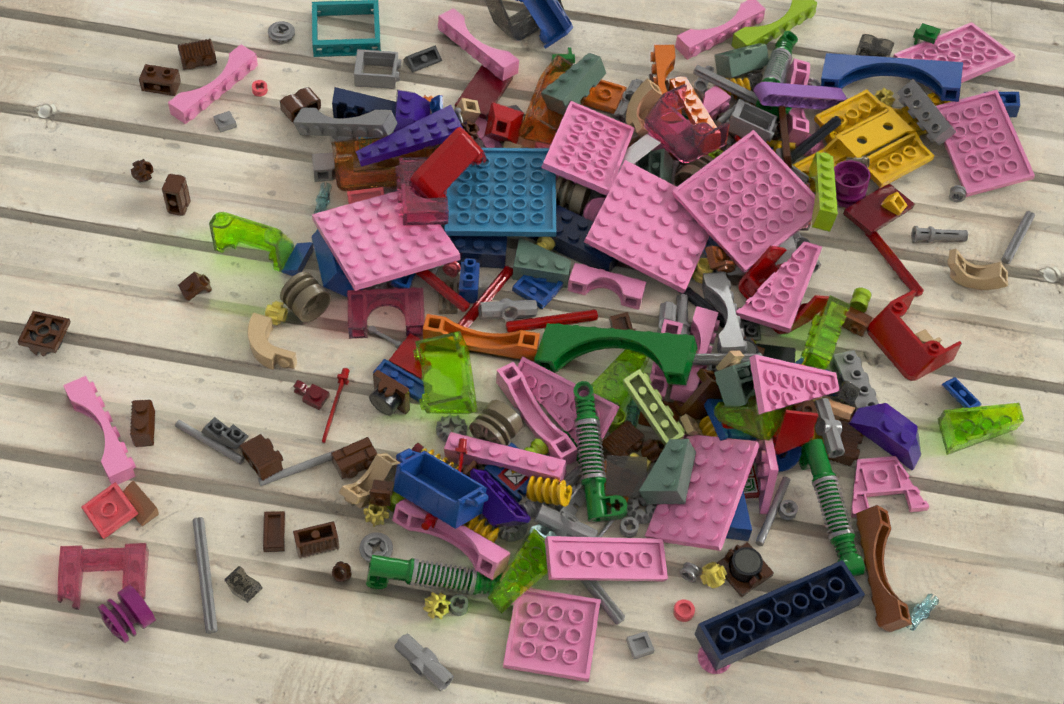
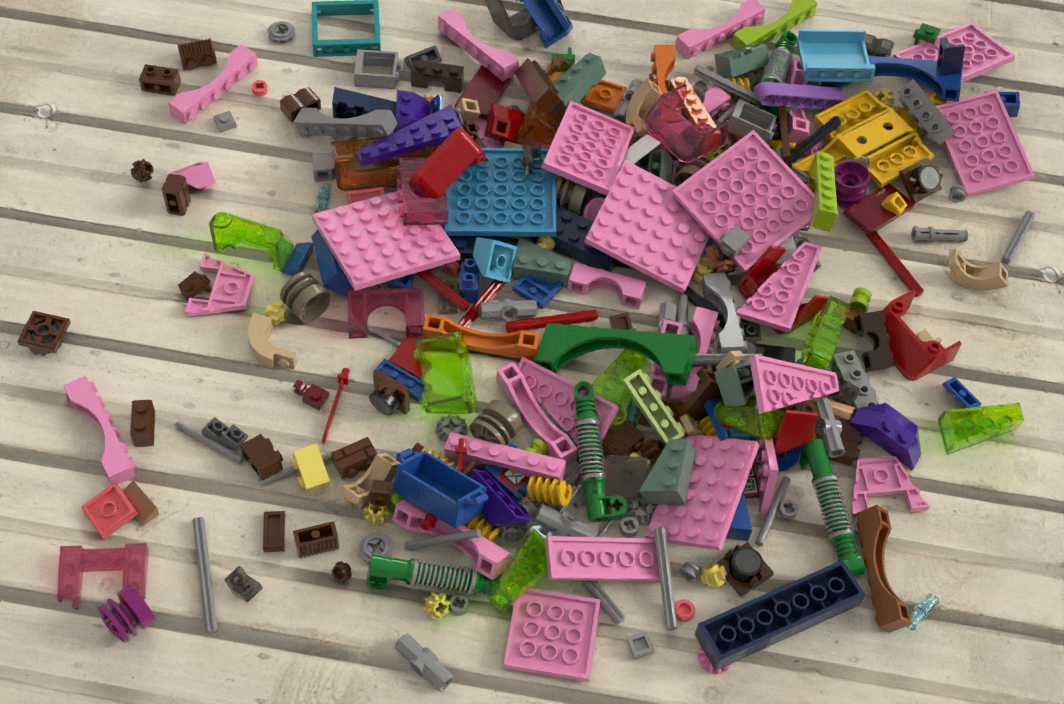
(197, 175): none -> bright pink slope
(229, 292): none -> bright pink wing
(310, 468): none -> light yellow brick
(443, 539): none -> light grey bar
(450, 75): none -> dark brown arch
(494, 258): none -> medium azure slope
(530, 153): none -> clear smoke bracket
(538, 85): none -> reddish brown brick
(665, 578): none -> light grey axle
(733, 241): none -> light grey brick
(834, 56): none -> medium azure panel
(874, 326): none -> dark brown arch
(921, 179): none -> piece
(950, 58): none -> dark blue panel

